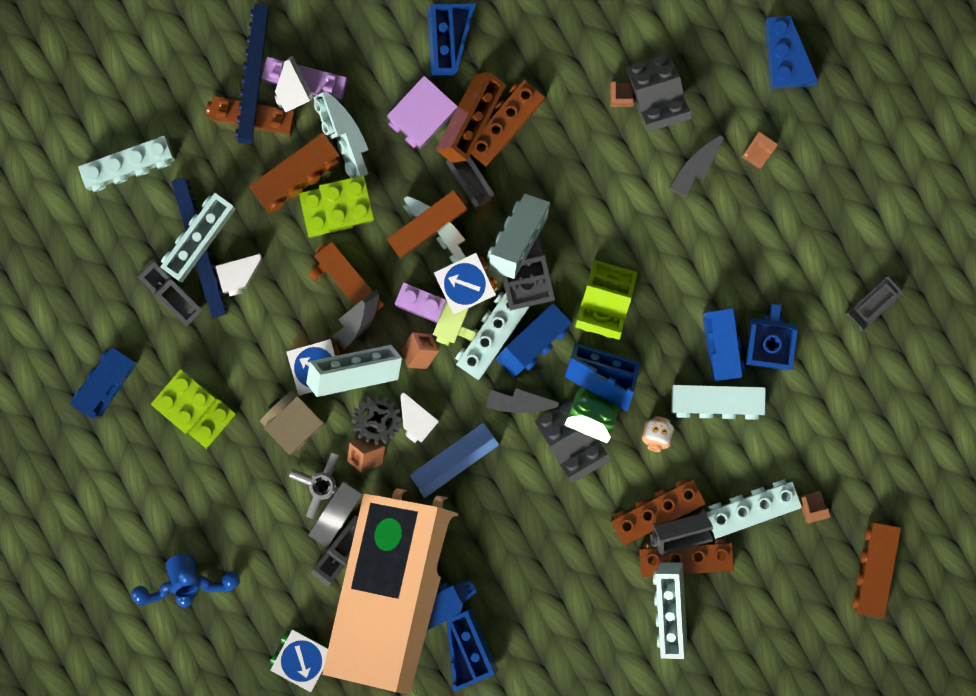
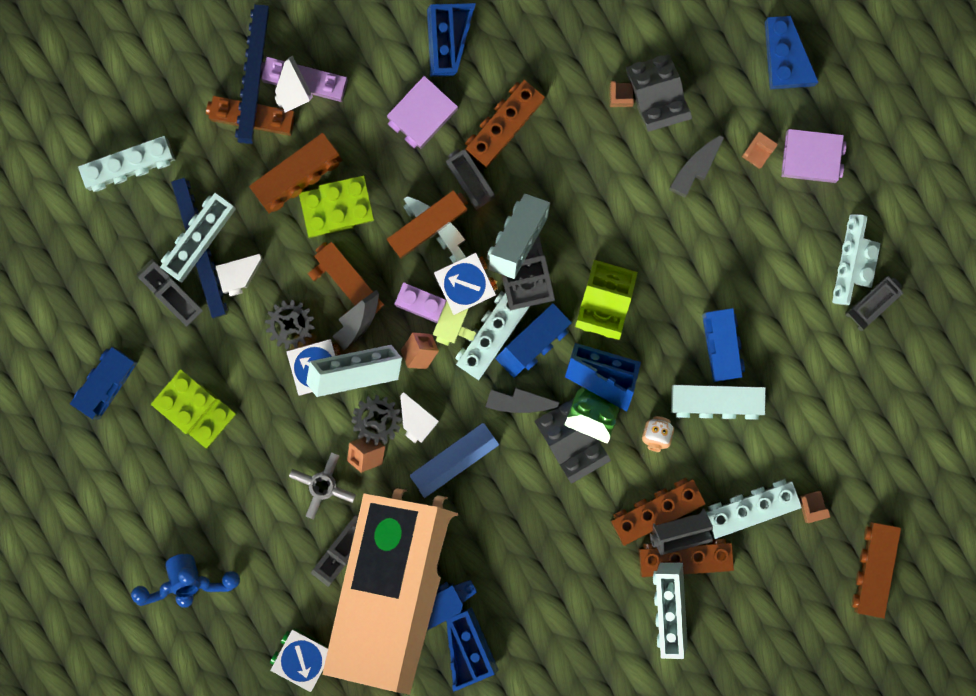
(284, 334): none -> dark grey gear
(291, 422): dark tan piece -> none
(336, 513): dark grey slope -> none
(340, 125): light aqua slope -> none
(470, 117): dark orange brick -> none
(783, 335): blue hinge -> none
(813, 156): none -> lavender brick
(857, 260): none -> light aqua bracket

